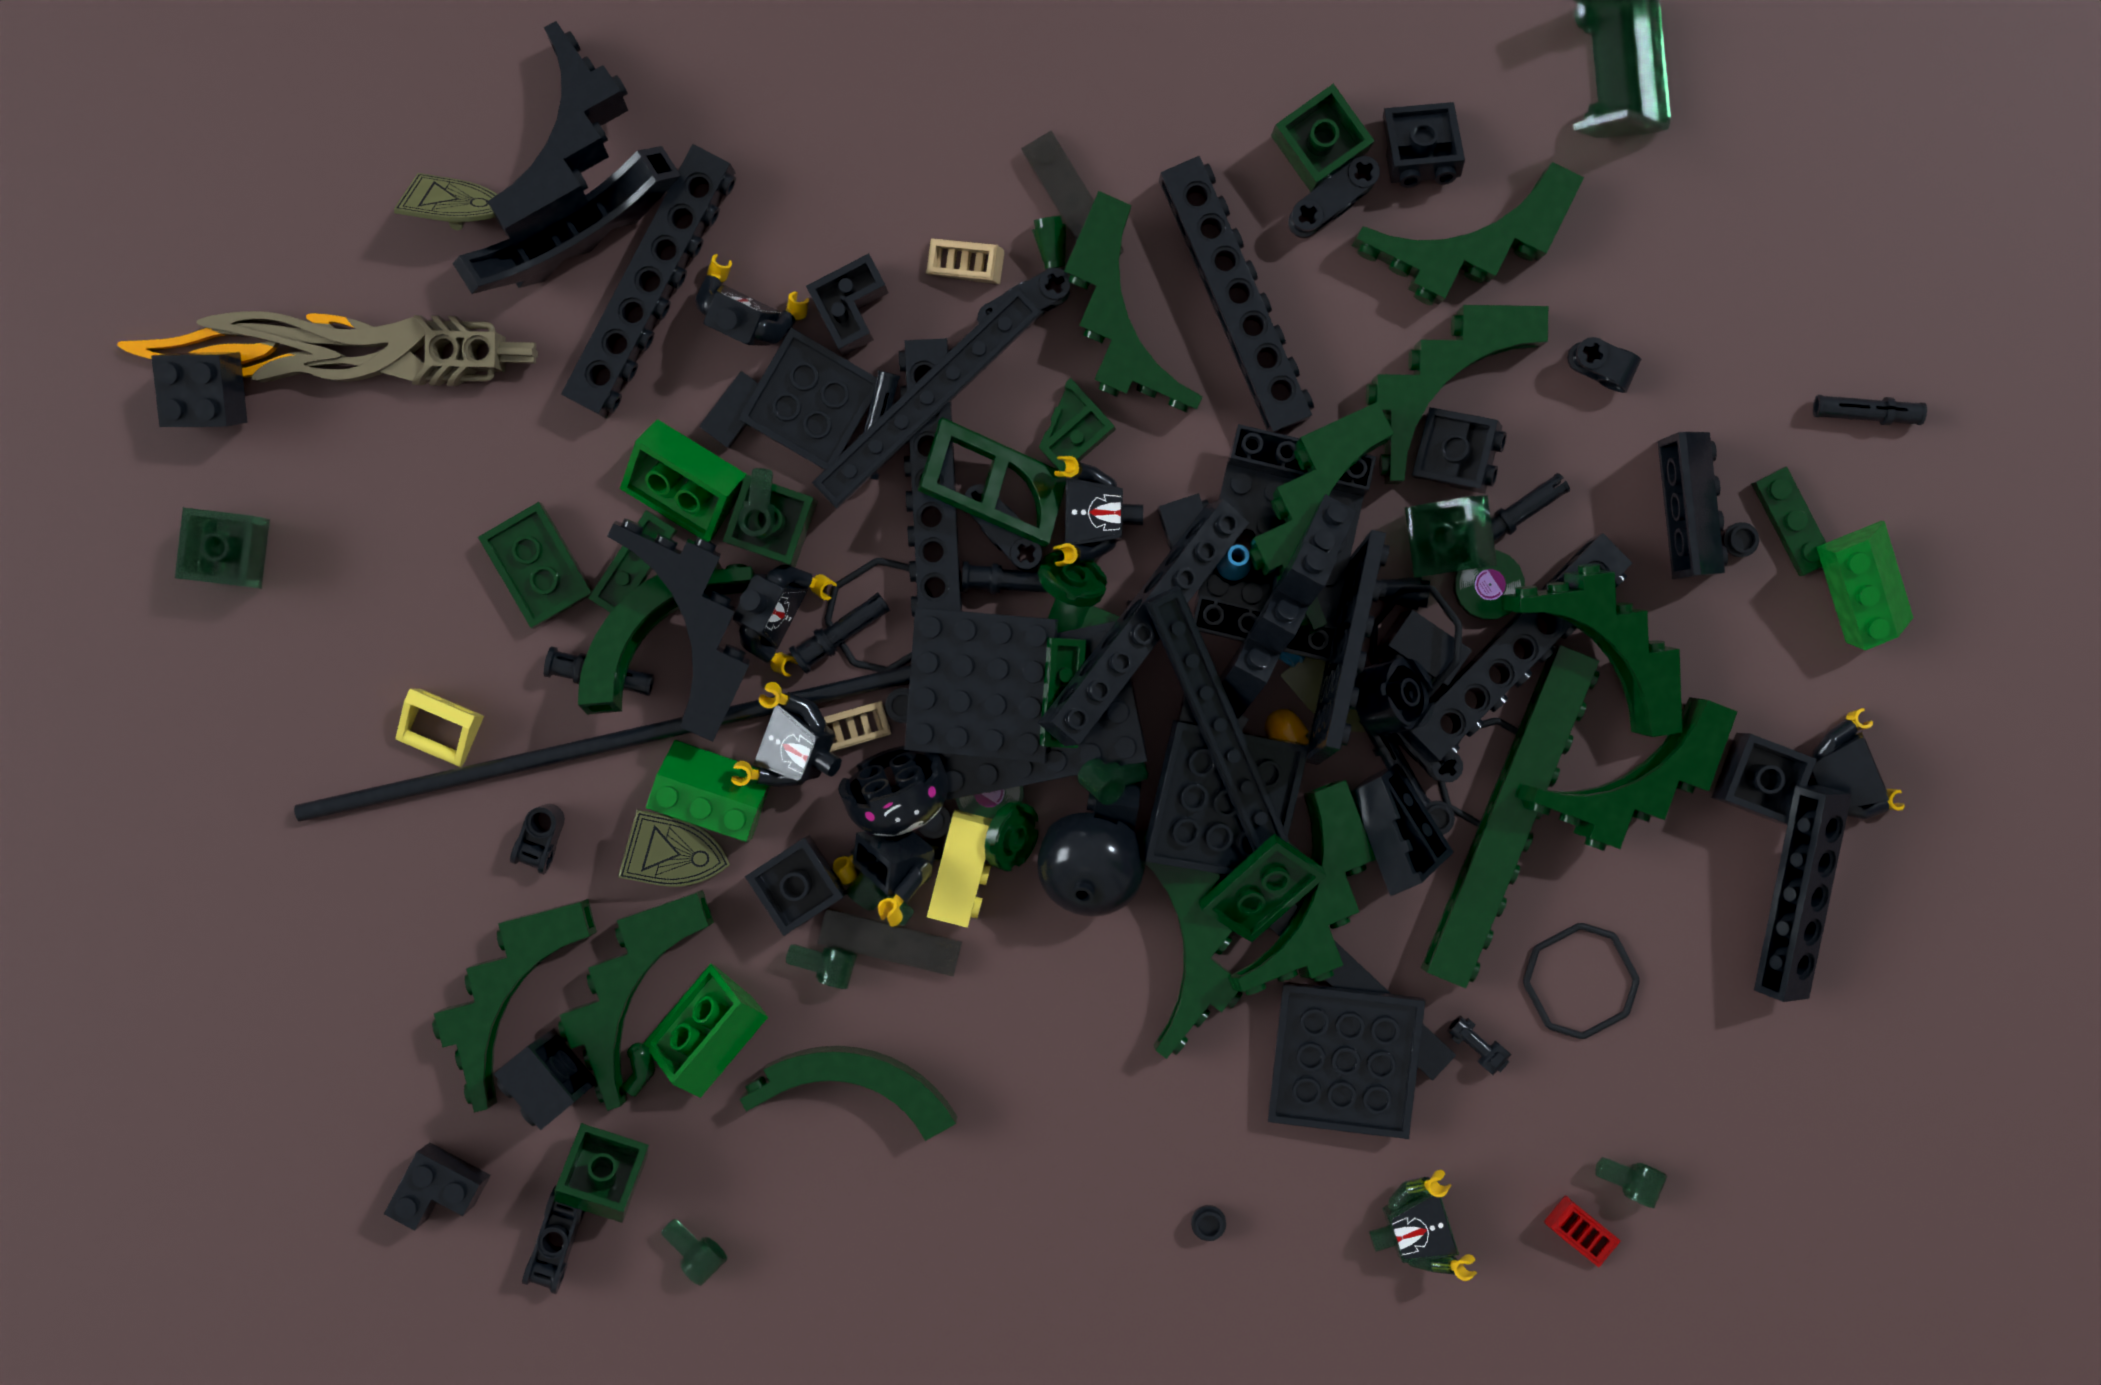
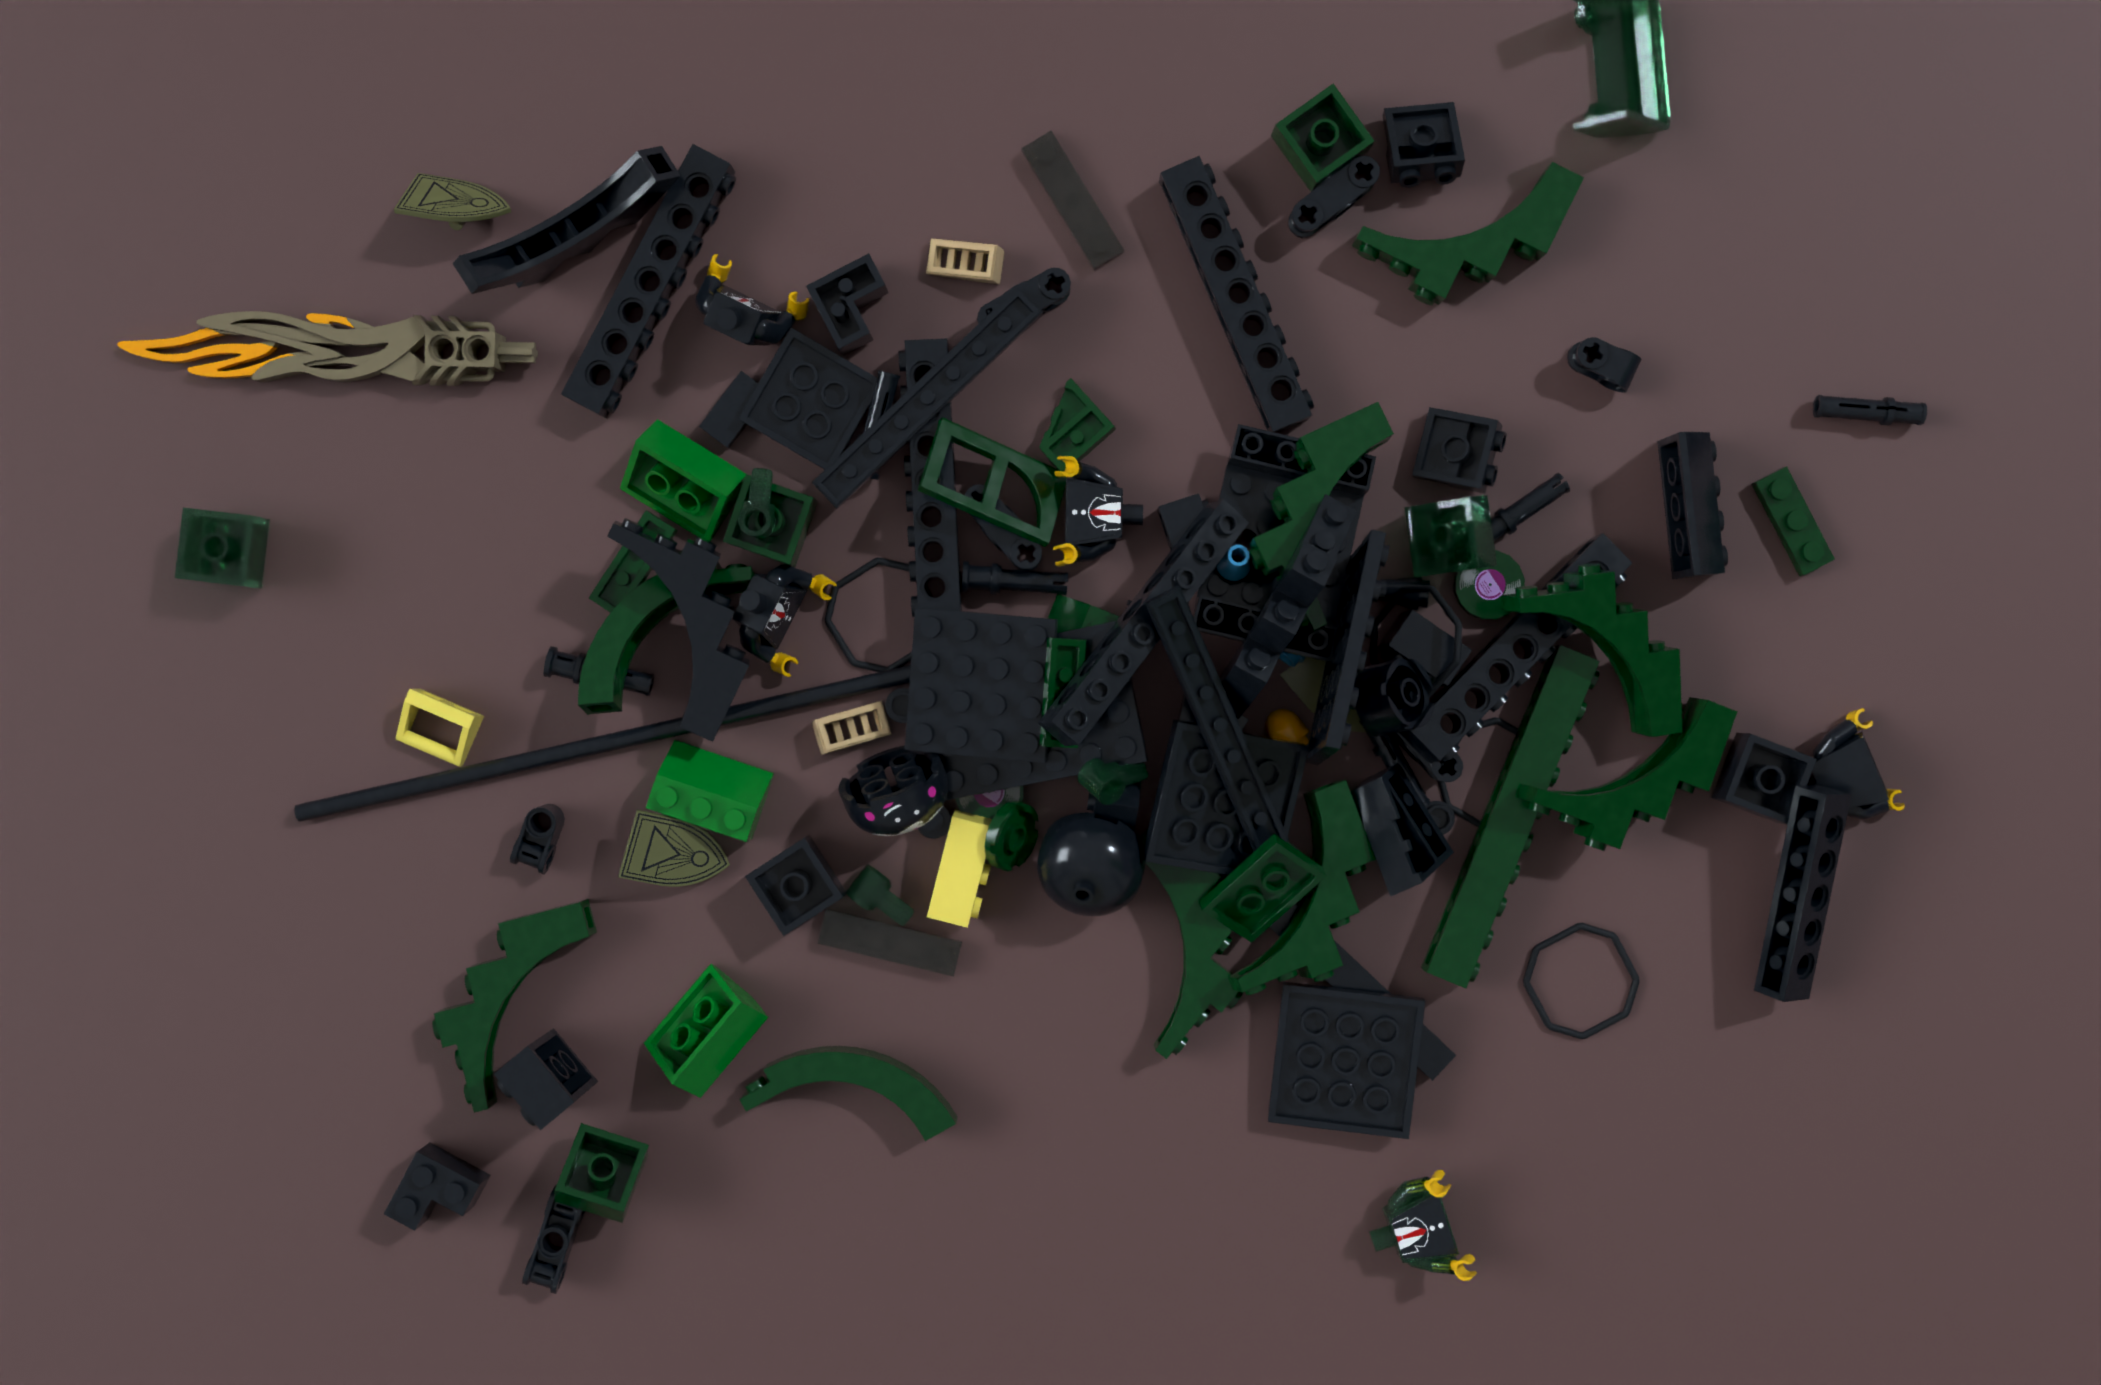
(199, 389): black brick -> none
(536, 565): dark green plate -> none
(554, 181): black arch -> none
(615, 980): dark green arch -> none
(642, 1066): dark green arm -> none
(700, 1257): clear green axle -> none
(793, 745): torso -> none
(826, 641): black pin -> none
(832, 965): clear green axle -> none
(893, 864): black torso -> none
(1051, 240): dark green cone -> none
(1075, 583): dark green tile -> none
(1097, 263): dark green arch -> none
(1208, 1223): black plate -> none
(1479, 334): dark green arch -> none
(1492, 1057): black bar -> none
(1561, 1215): red slope -> none
(1638, 1181): clear green axle -> none
(1741, 539): black plate -> none
(1866, 586): green slope -> none

